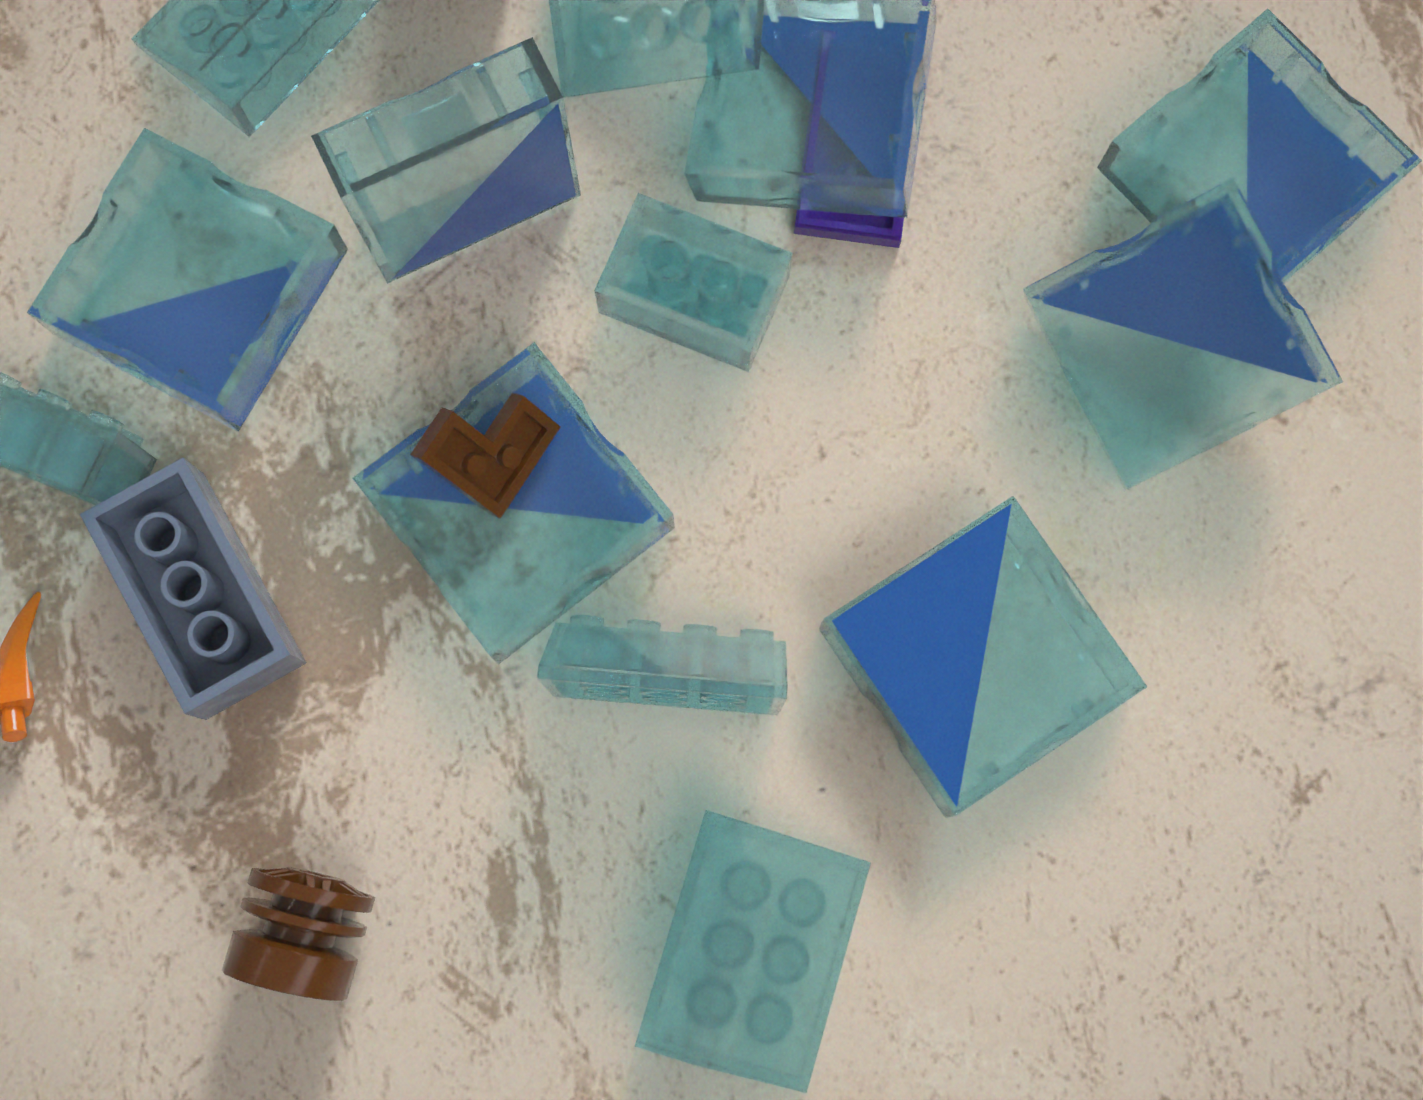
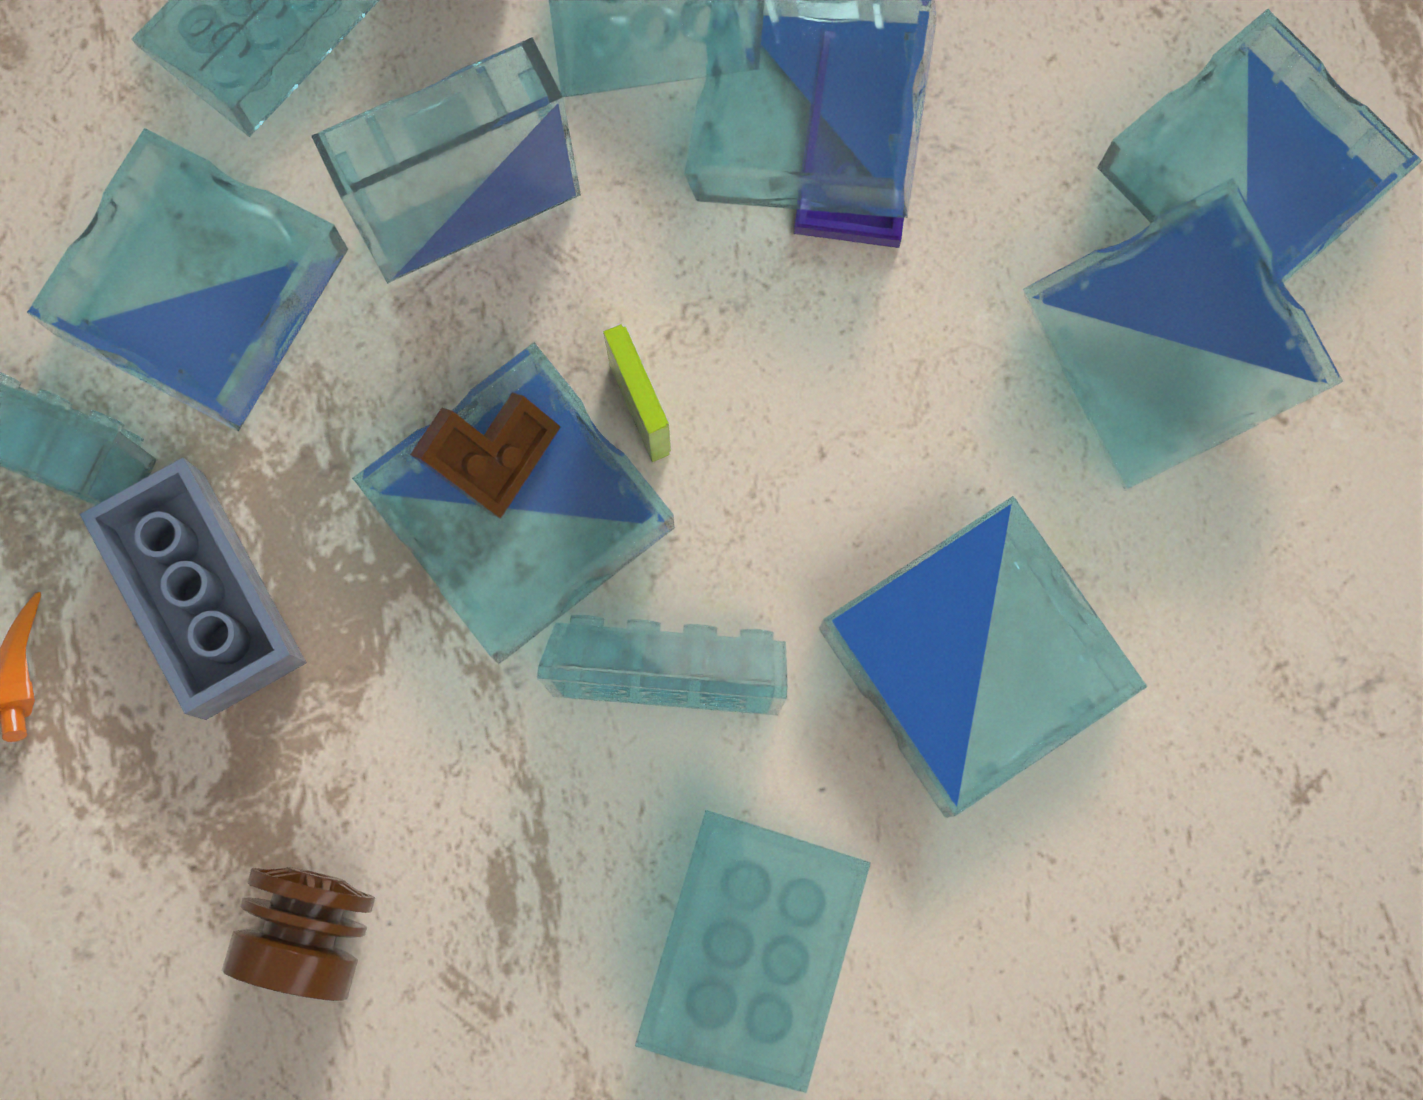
(638, 392): none -> lime tile
(693, 282): clear light blue brick -> none

